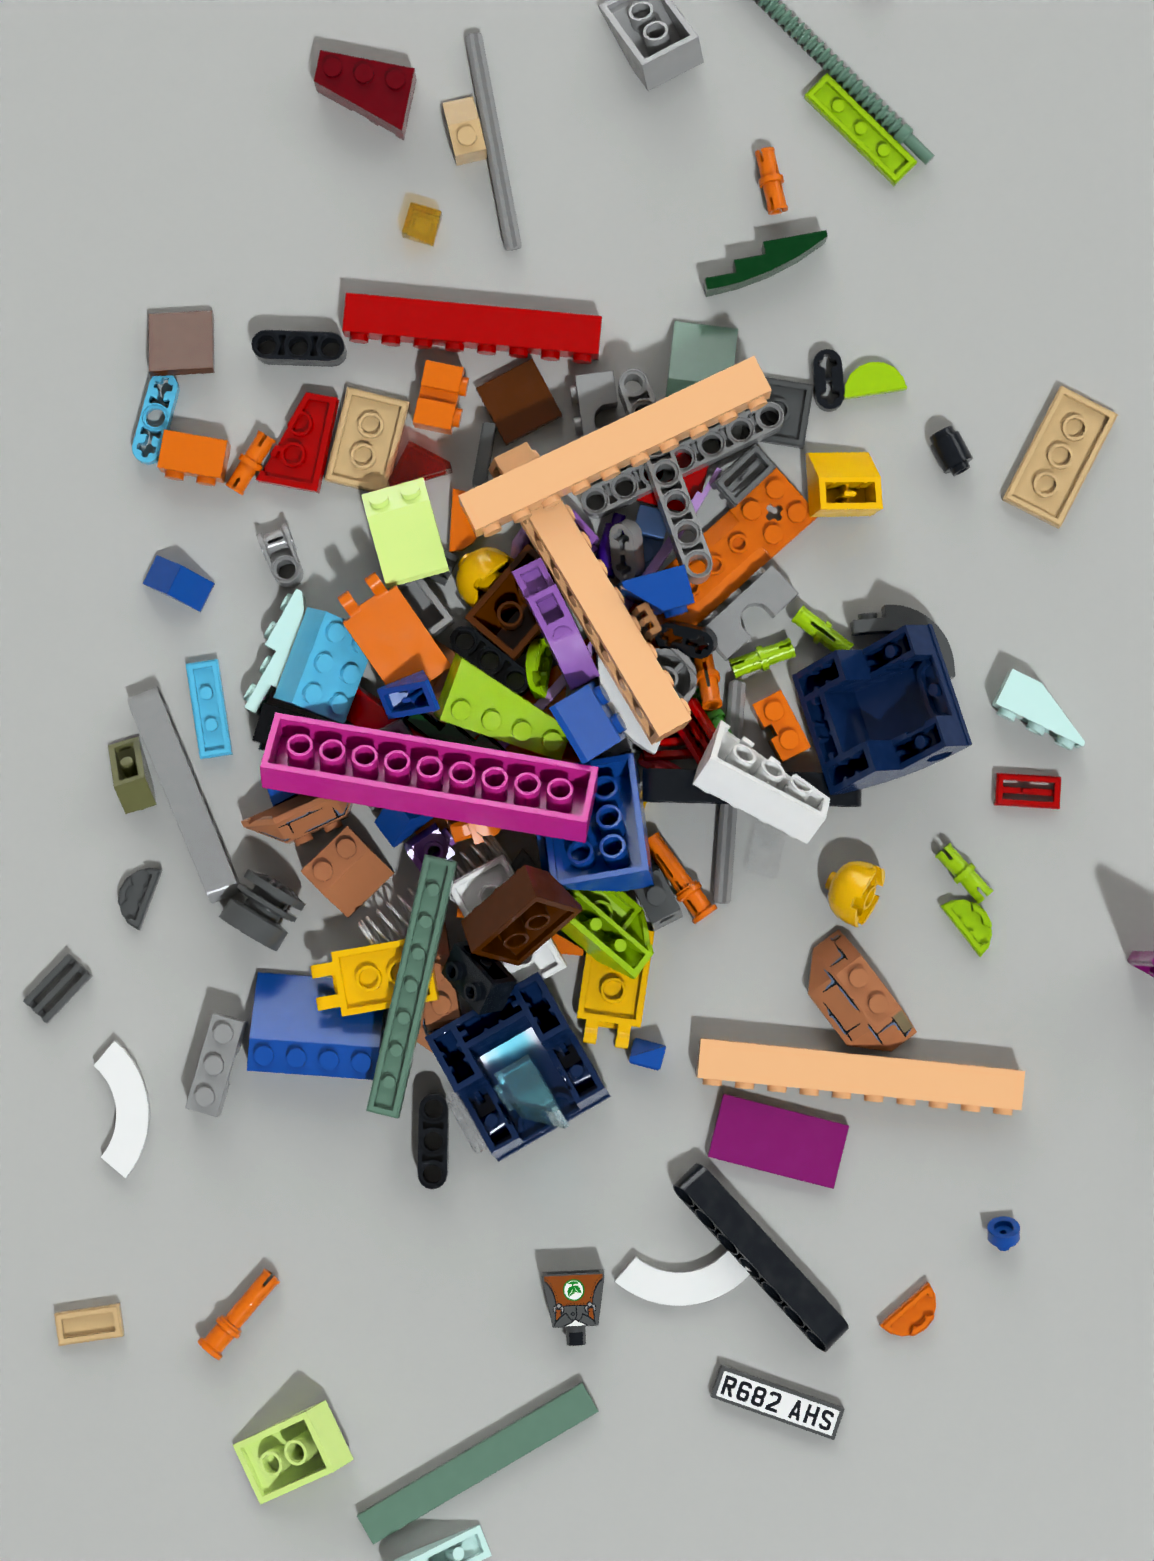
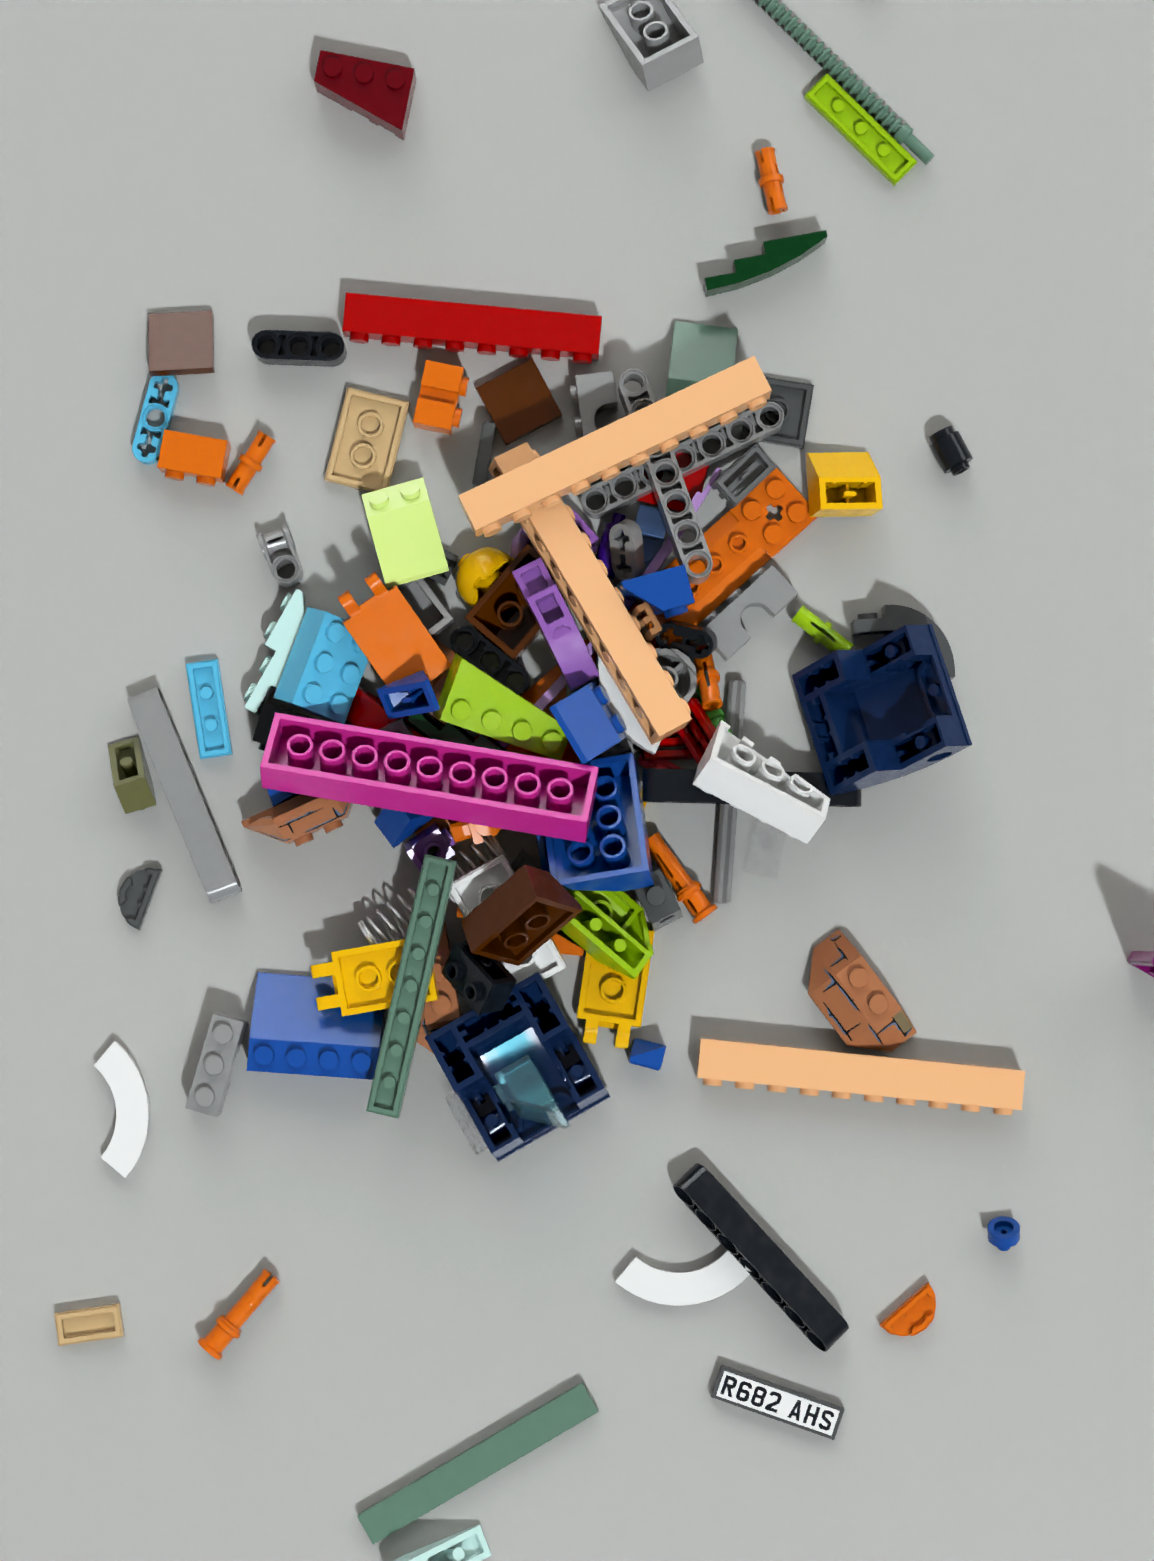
(38, 1008): dark grey tile -> none
(179, 583): blue slope -> none
(262, 909): dark grey wheel -> none
(293, 1452): yellowish green slope -> none
(304, 447): red wing -> none
(347, 871): nougat slope -> none
(418, 463): clear red slope -> none
(422, 224): clear yellow slope -> none
(429, 1156): black beam -> none
(460, 532): orange tile -> none
(465, 131): tan slope -> none
(493, 141): light grey axle -> none
(538, 667): lime tile -> none
(574, 1301): torso -> none
(762, 658): lime pin -> none
(777, 715): orange brick -> none
(778, 1141): magenta tile -> none
(835, 379): black beam -> none
(853, 891): yellow cylinder -> none
(873, 379): lime tile -> none
(964, 873): lime pin -> none
(970, 922): lime tile -> none
(1000, 789): red tile -> none
(1032, 703): light aqua slope -> none
(1059, 457): tan tile -> none

